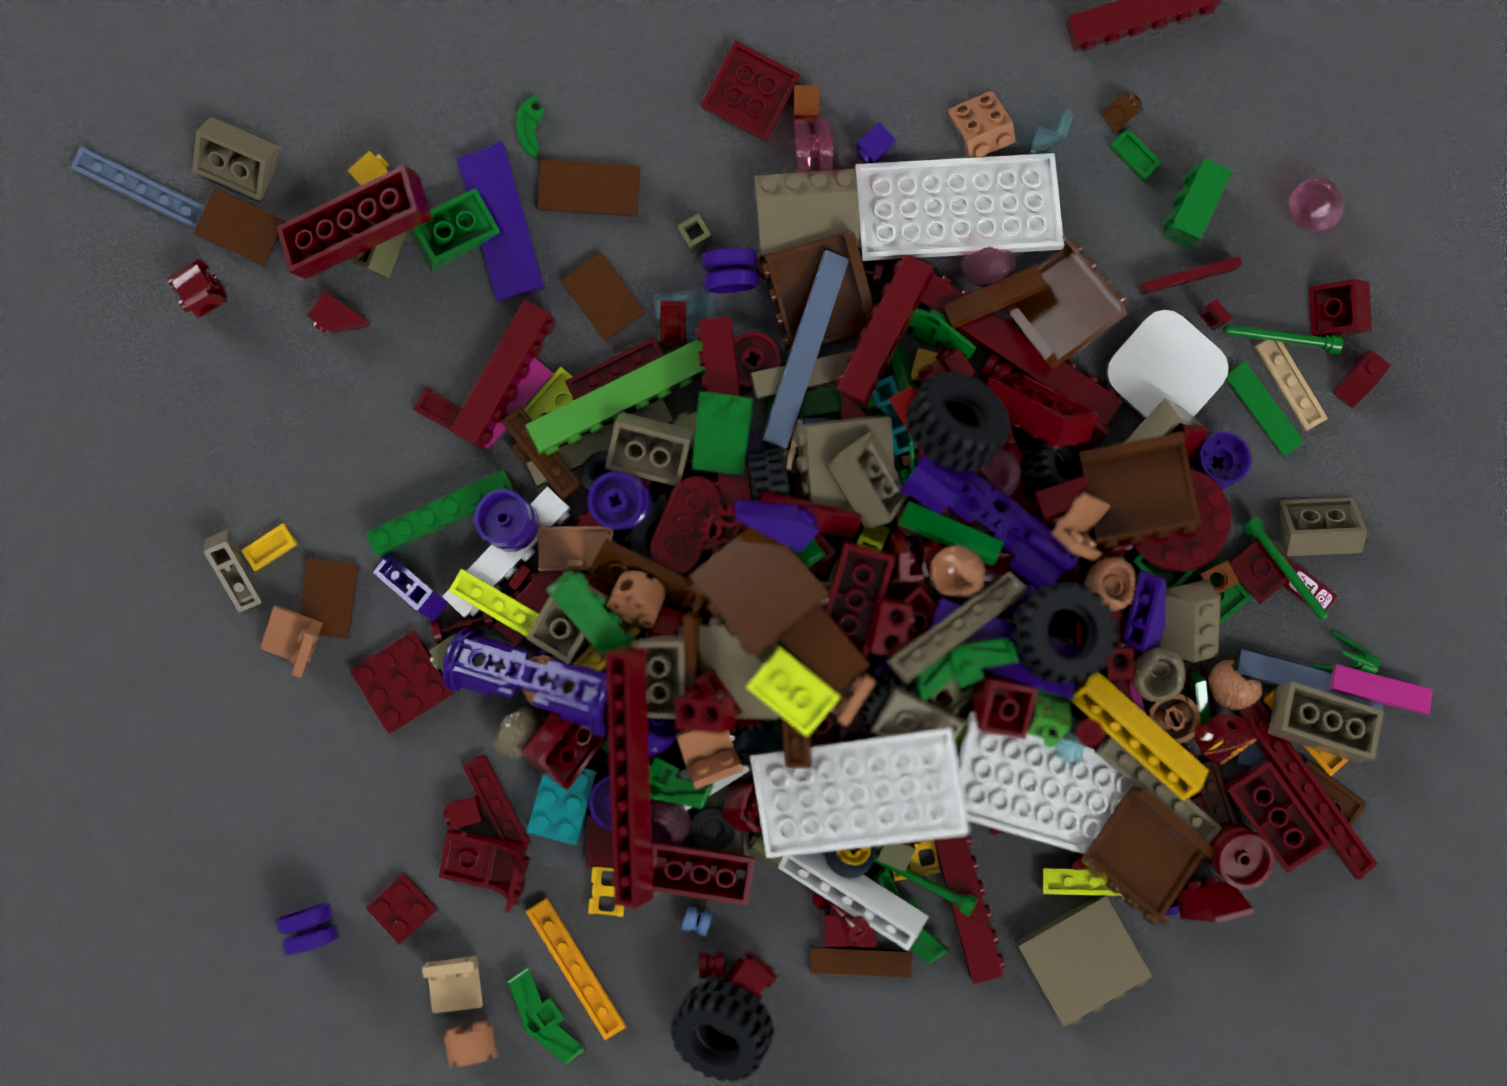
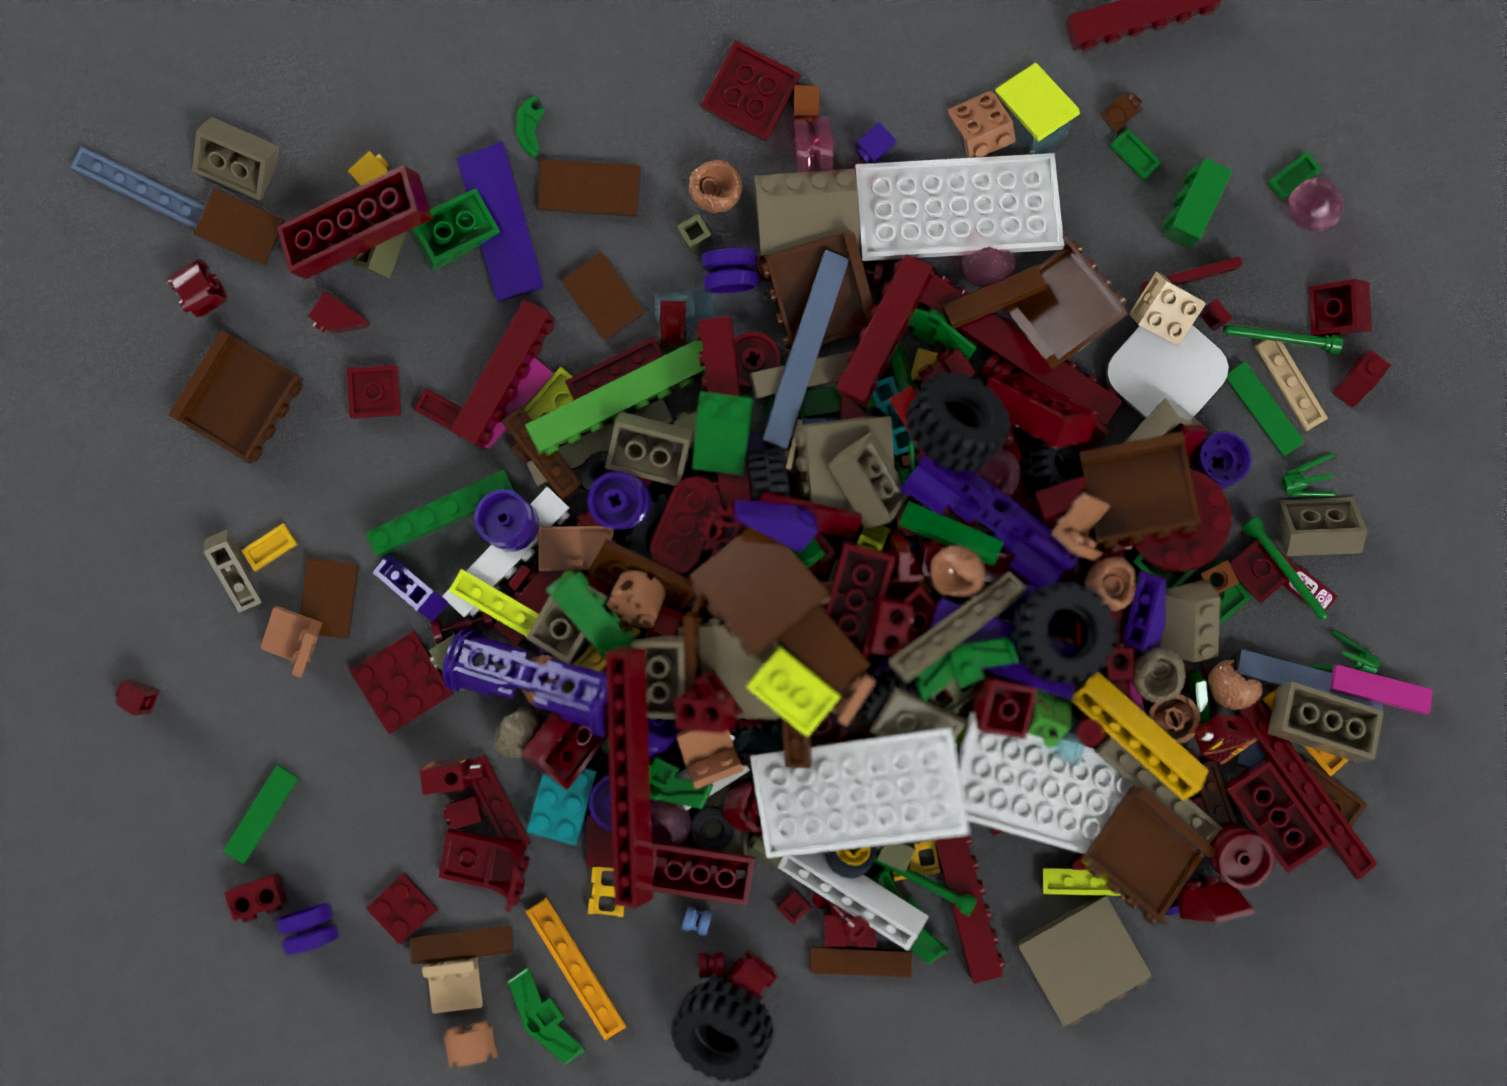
(136, 697): none -> dark red slope
(237, 397): none -> reddish brown panel
(255, 894): none -> dark red brick
(261, 814): none -> green tile
(374, 392): none -> dark red plate
(449, 775): none -> dark red torso
(461, 945): none -> reddish brown tile
(715, 186): none -> nougat hair
(793, 906): none -> dark red tile
(1037, 101): none -> neon yellow tile
(1166, 309): none -> tan bracket
(1295, 173): none -> green tile
(1295, 482): none -> green plant

